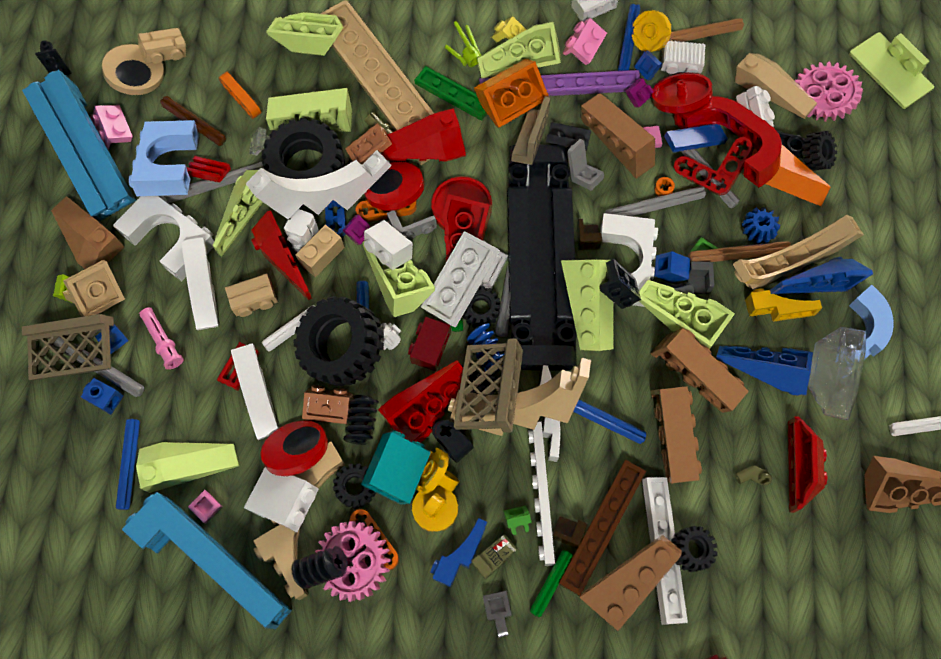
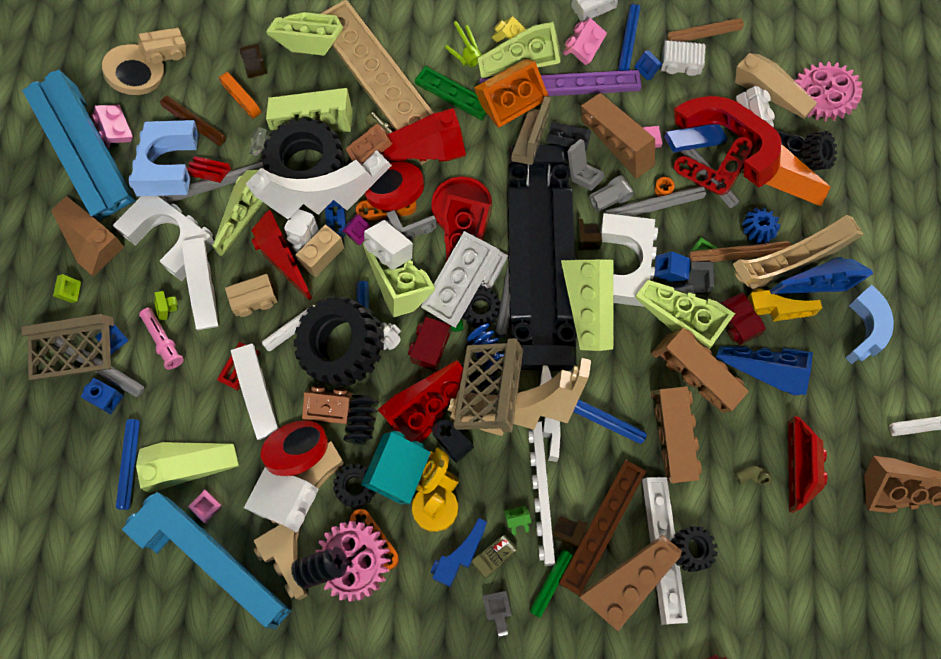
(51, 58): black hinge -> none
(93, 289): tan bracket -> none
(164, 305): none -> lime tile
(253, 60): none -> dark brown panel
(616, 191): none -> light grey piece
(621, 285): black bracket -> none
(639, 92): magenta tile -> none
(651, 31): yellow tile -> none
(682, 93): red piece -> none
(746, 322): none -> dark red brick
(837, 371): clear wedge -> none
(894, 67): yellowish green bracket -> none

